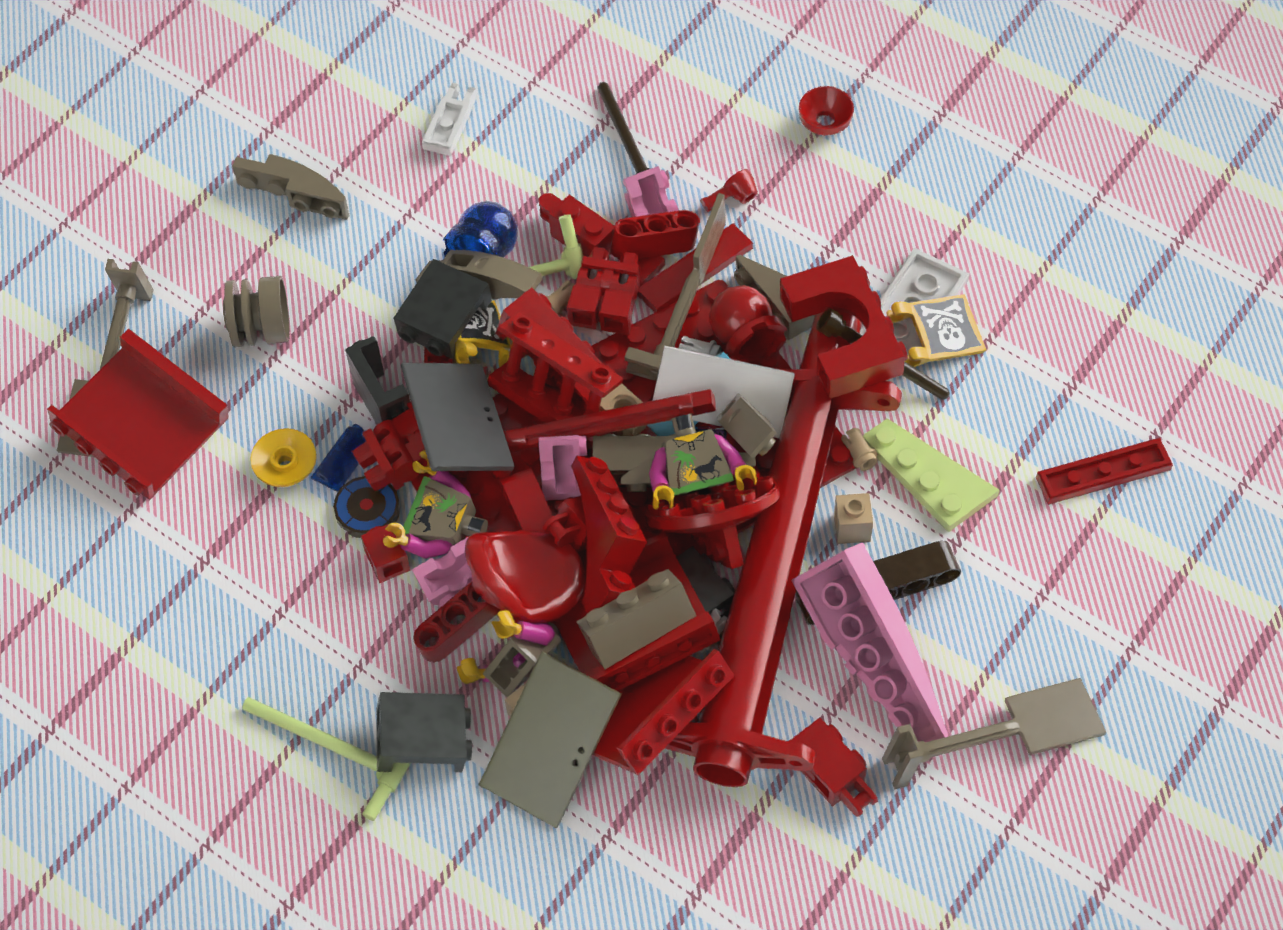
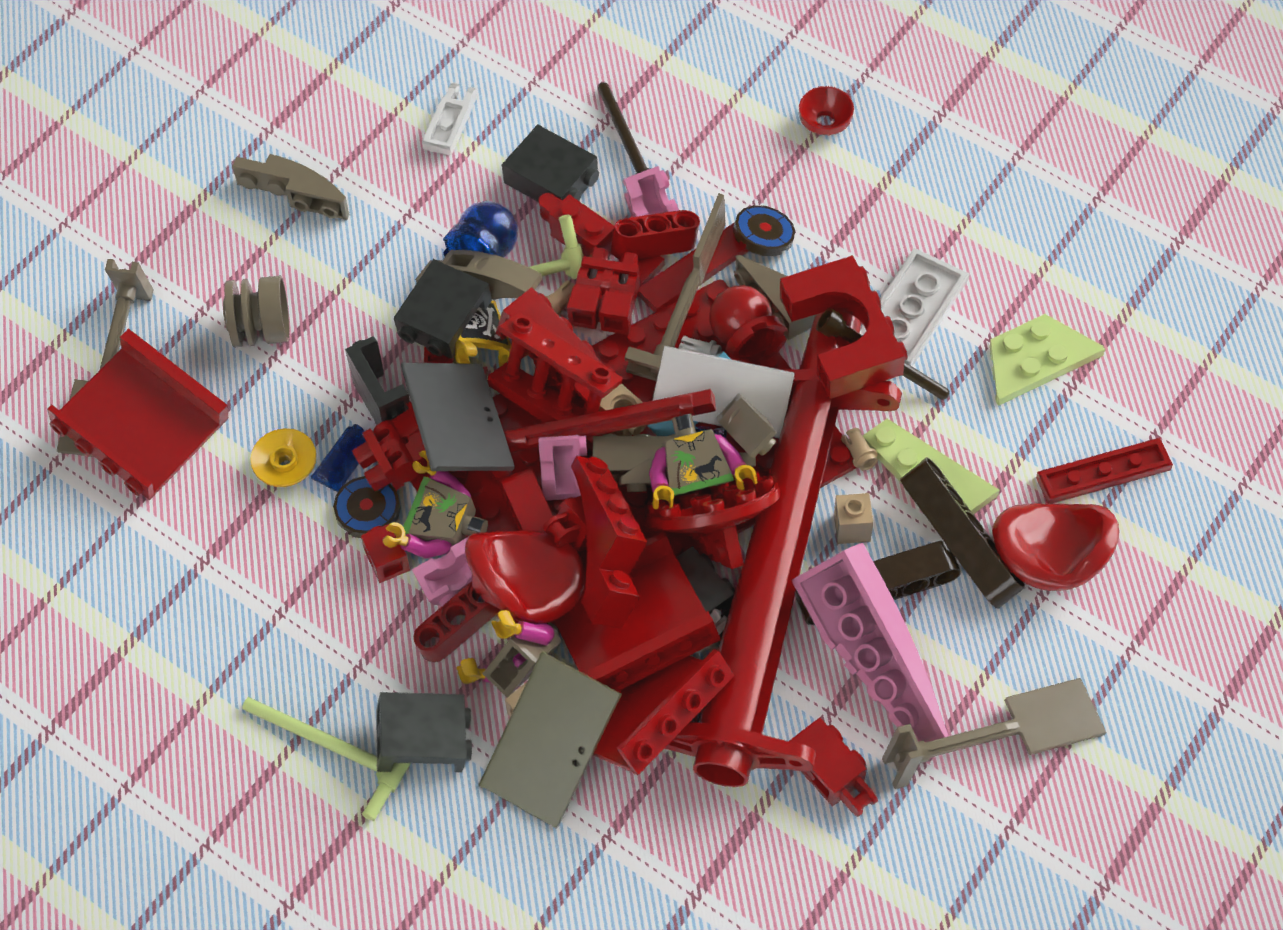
(549, 165): none -> pearl dark grey brick
(636, 618): dark tan brick -> none
(739, 186): red bar -> none
(764, 230): none -> dark brown tile
(943, 327): flag -> none
(961, 532): none -> dark brown beam
(1037, 355): none -> yellowish green wing
(1056, 543): none -> red piece

